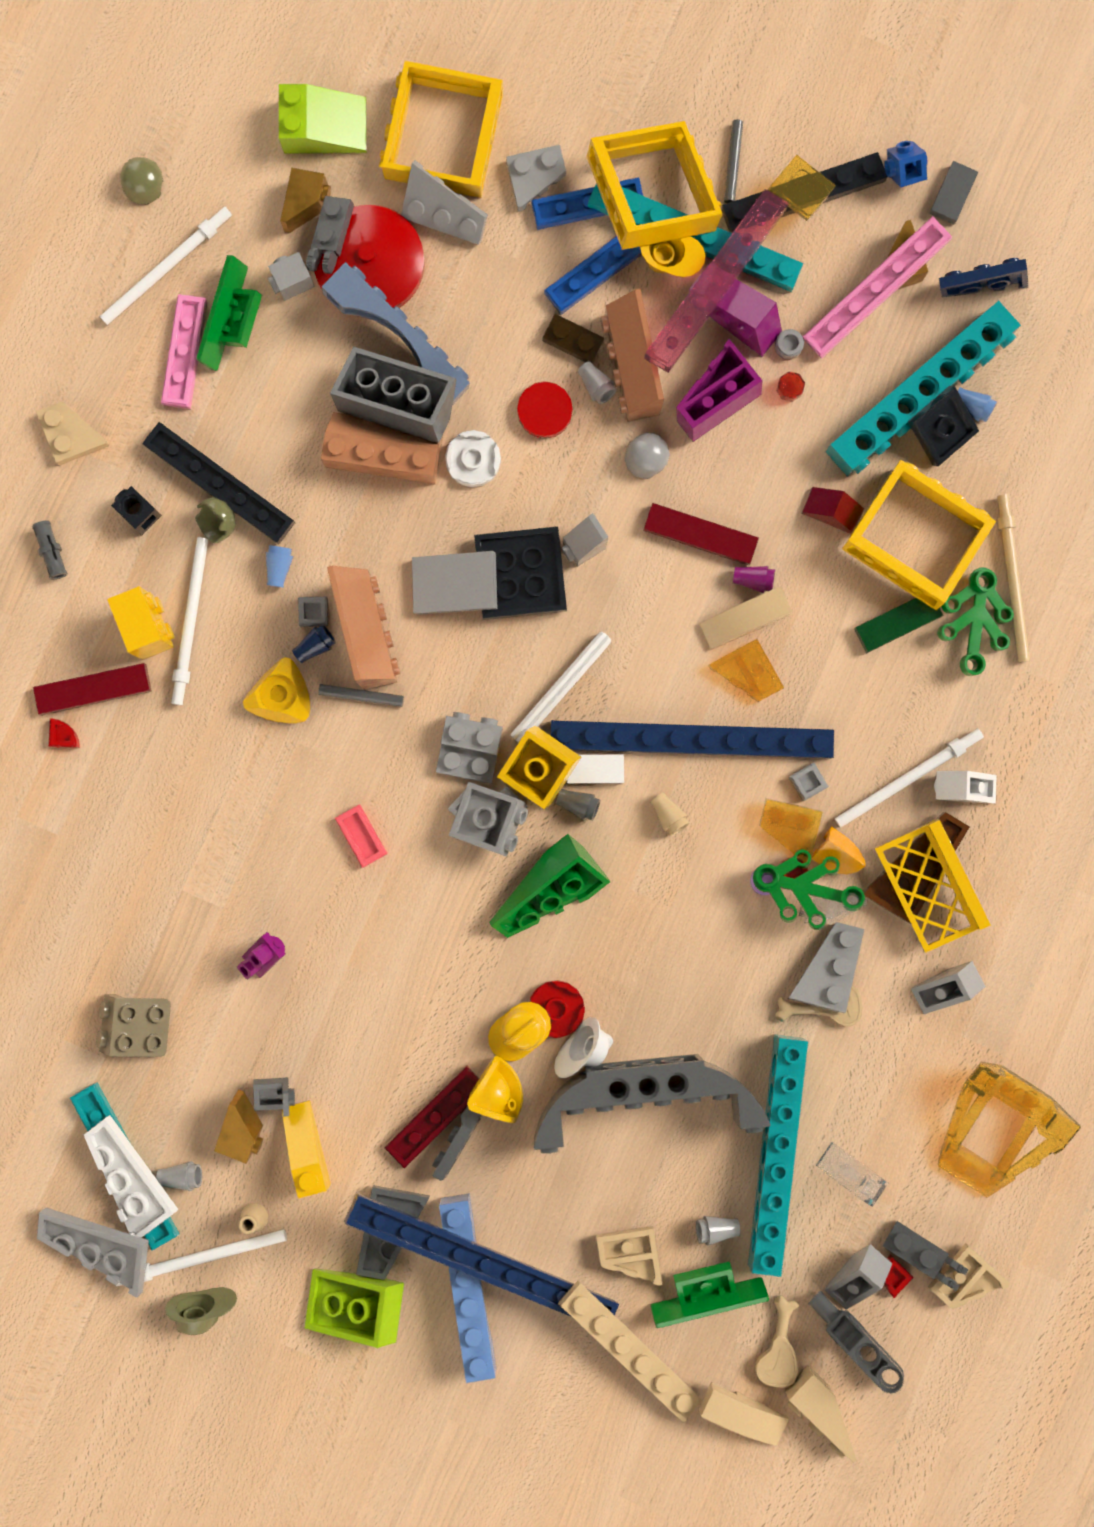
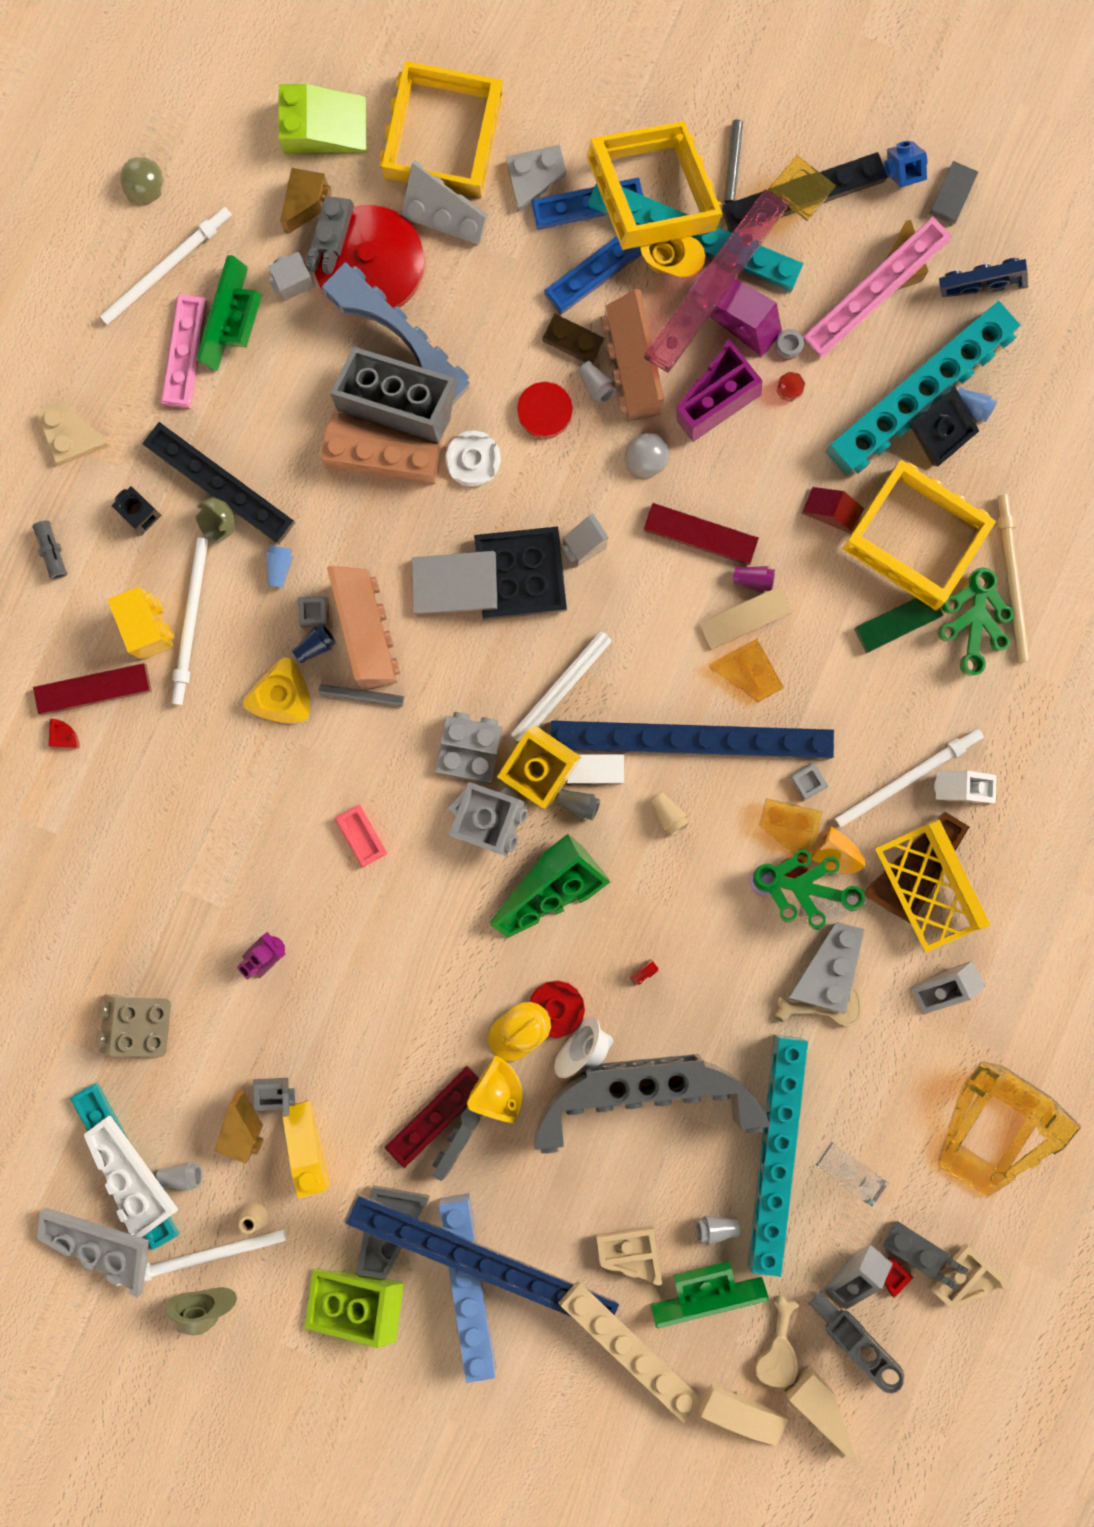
(644, 972): none -> red tile

